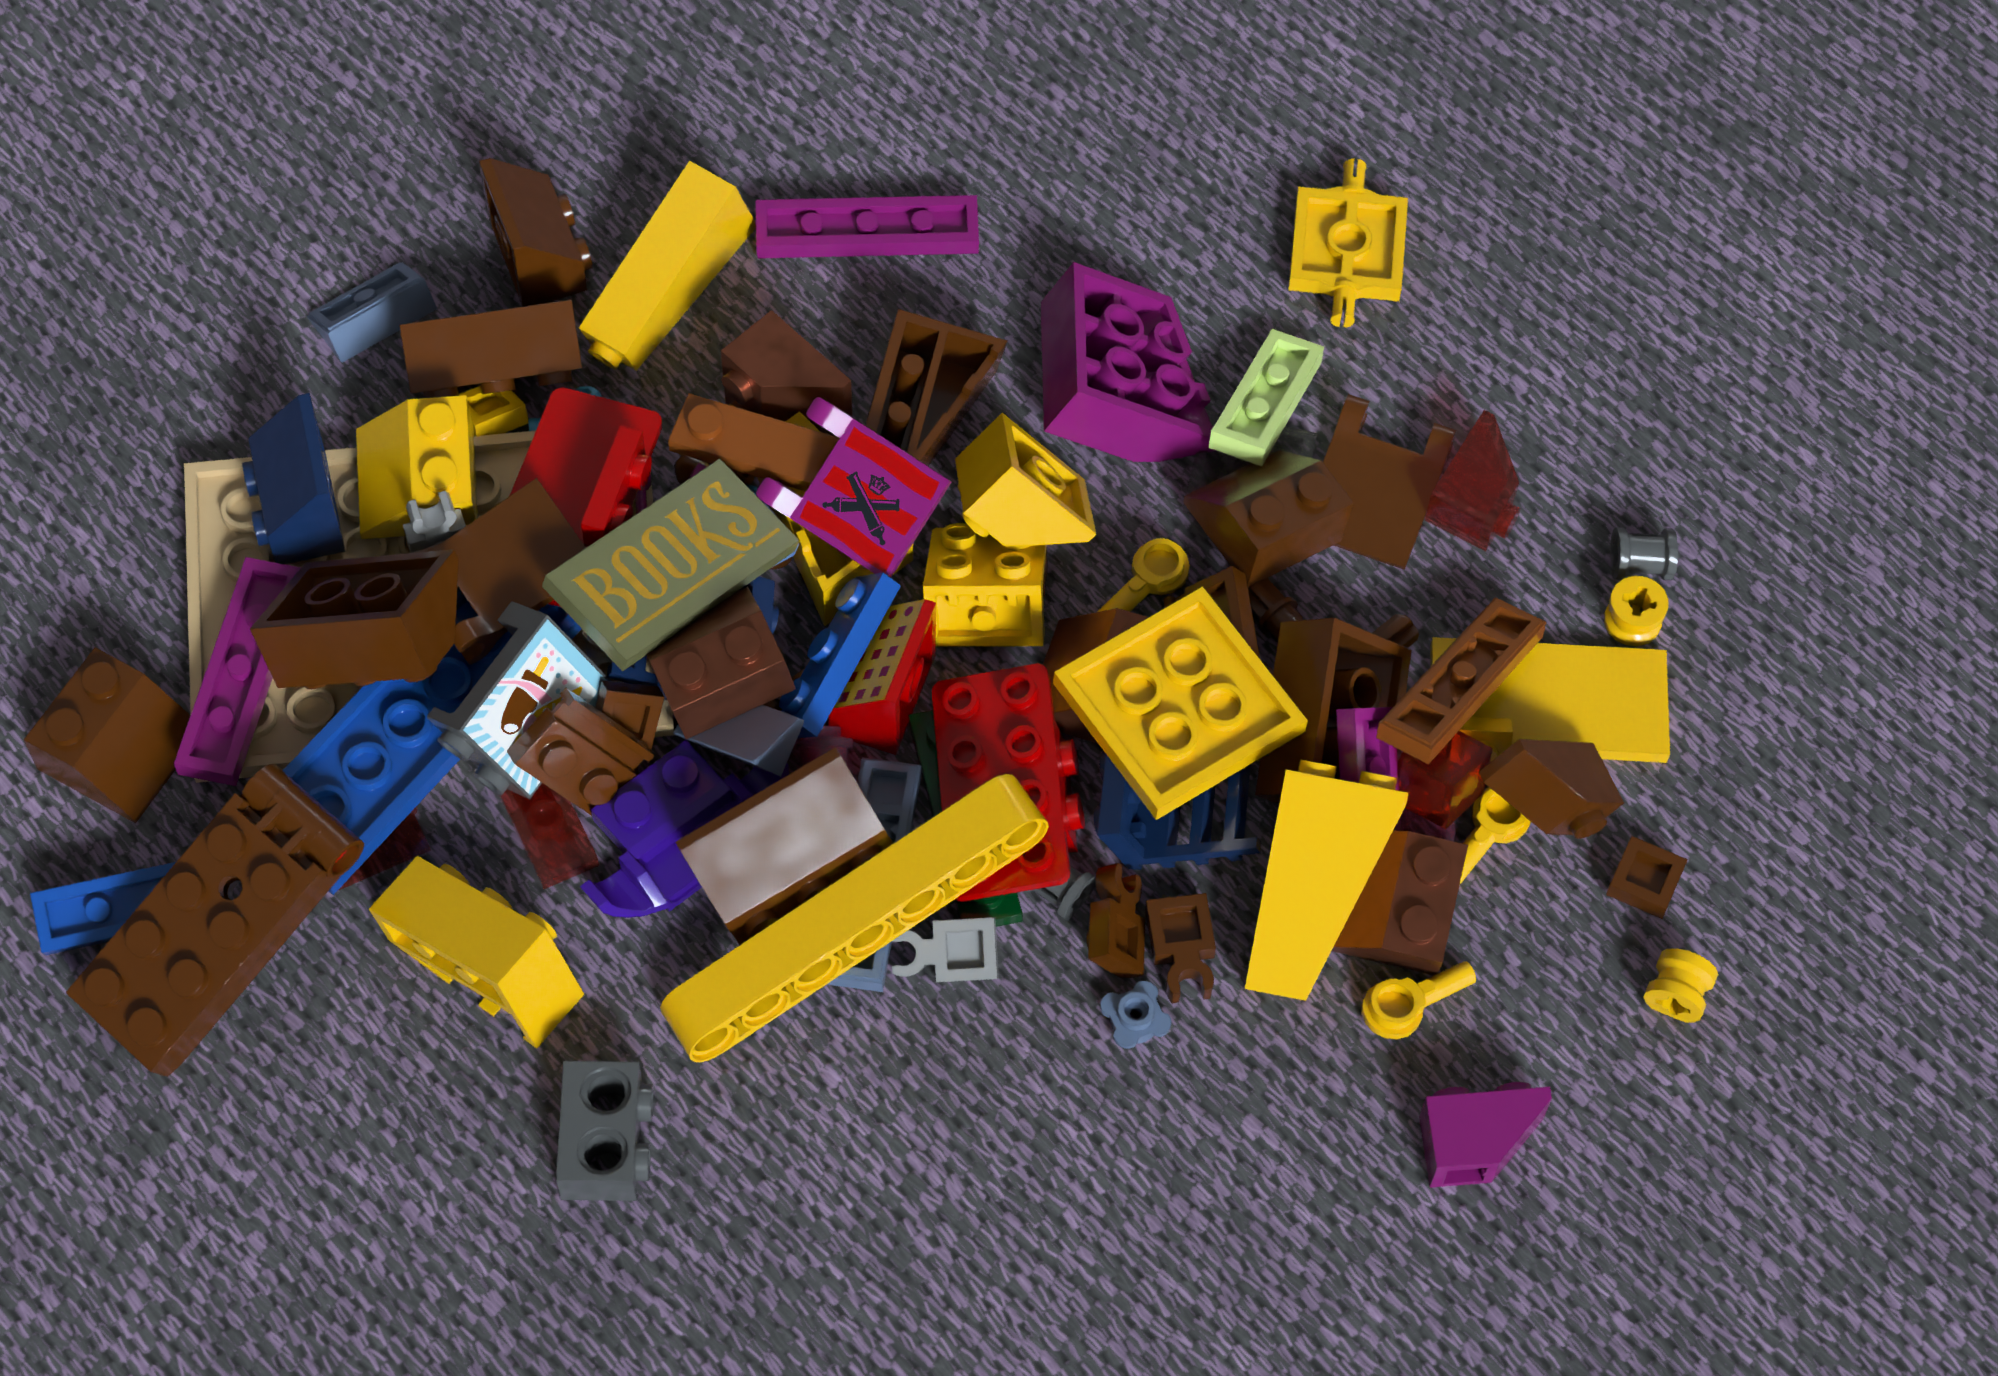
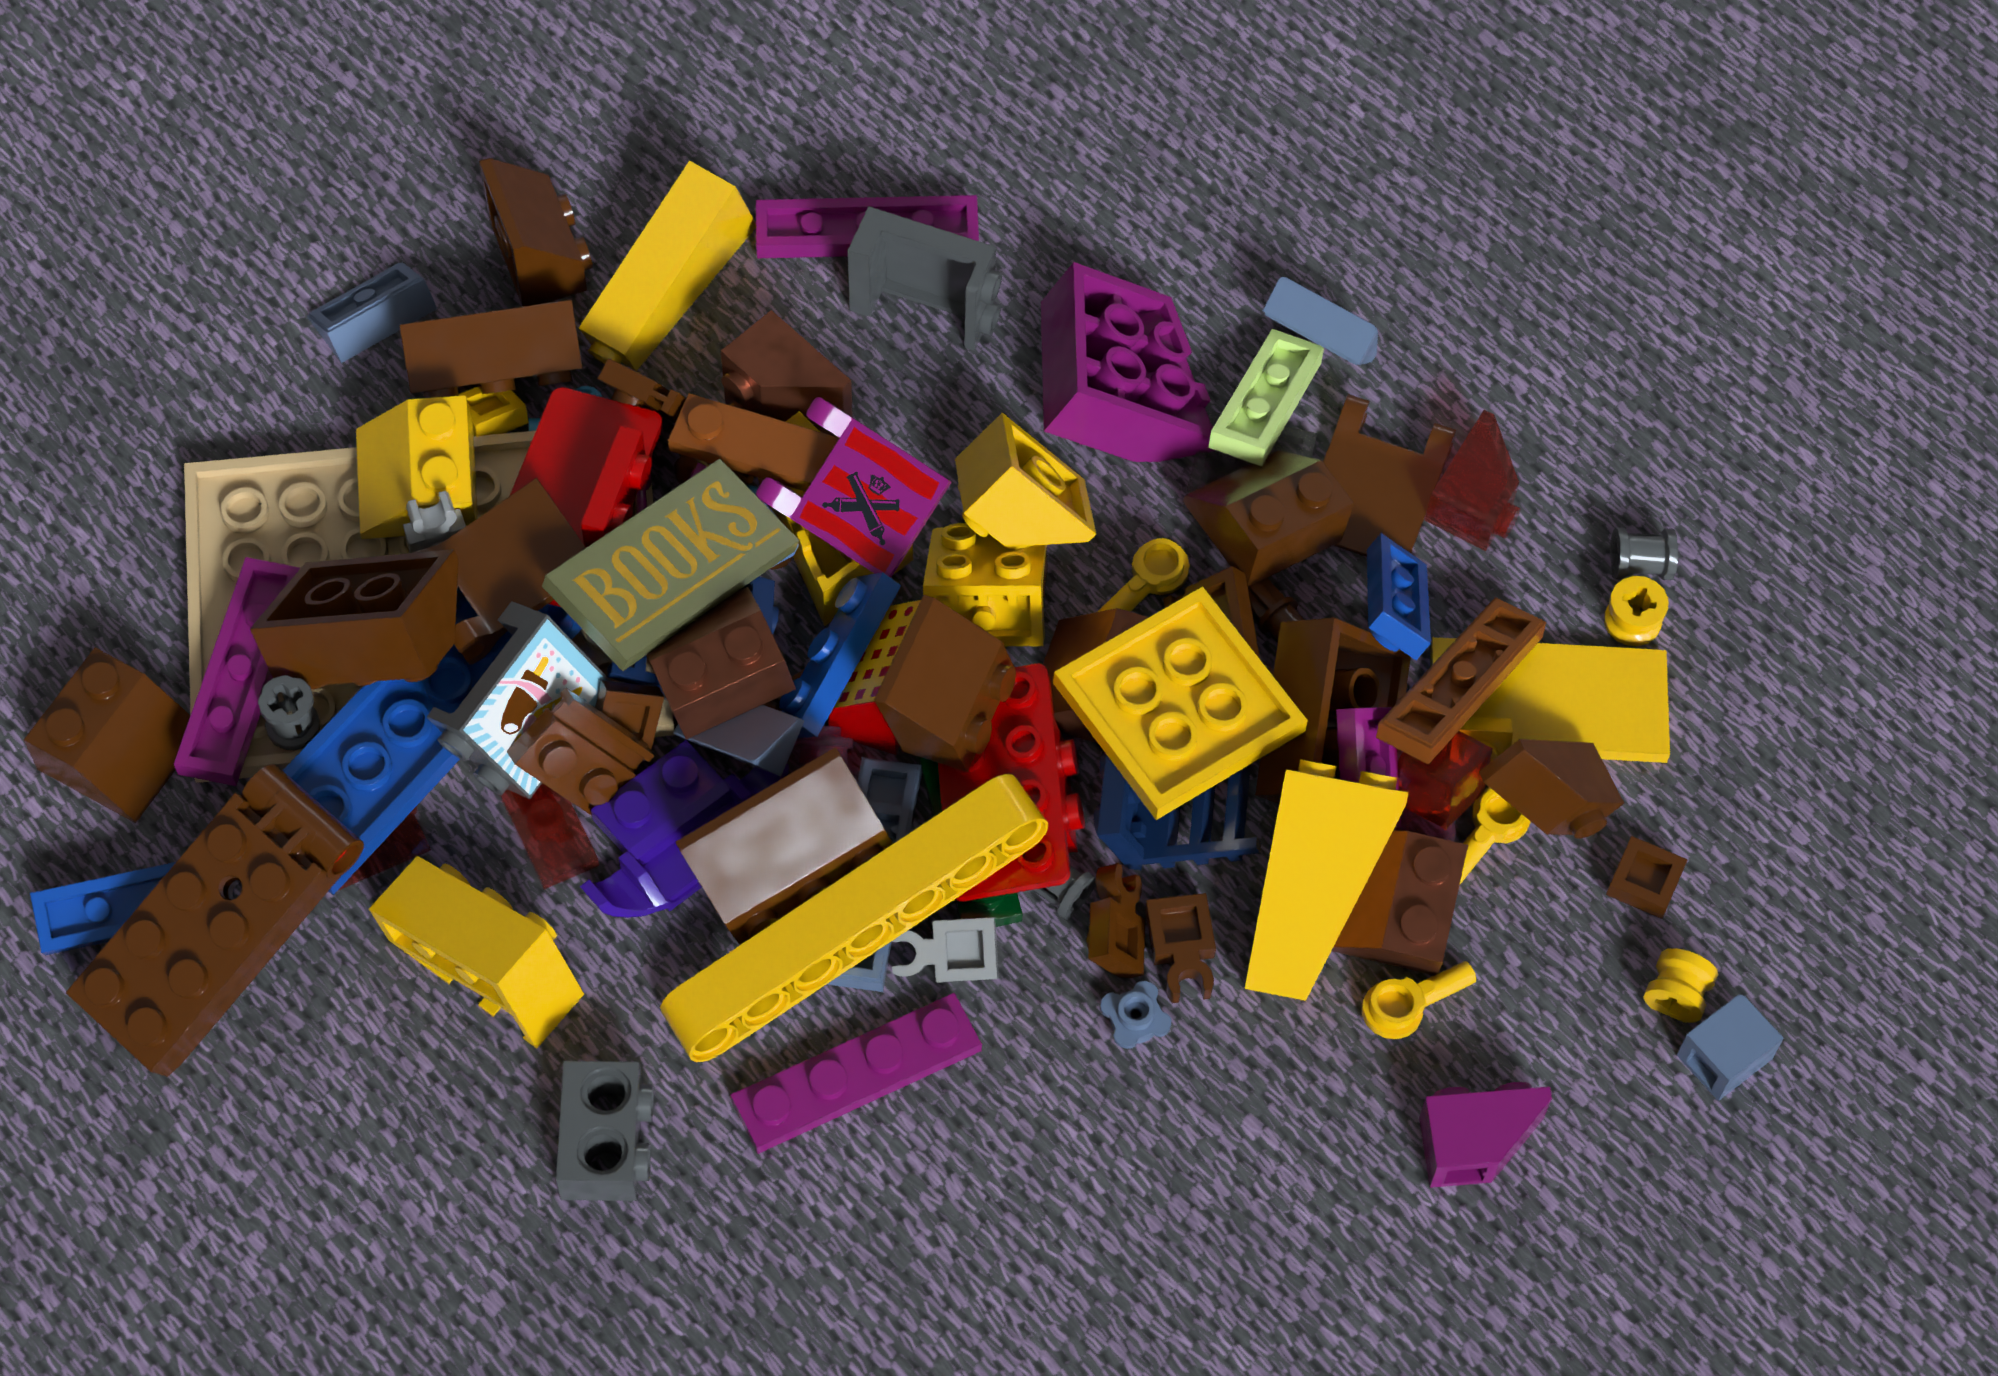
(293, 486): dark blue slope -> none
(297, 699): none -> dark grey bush
(641, 391): none -> reddish brown plate
(856, 1073): none -> magenta plate
(926, 268): none -> dark grey panel
(930, 382): reddish brown wedge -> none
(945, 686): none -> reddish brown slope
(1322, 322): none -> sand blue slope
(1348, 243): yellow plate -> none
(1397, 598): none -> blue plate
(1729, 1046): none -> sand blue panel

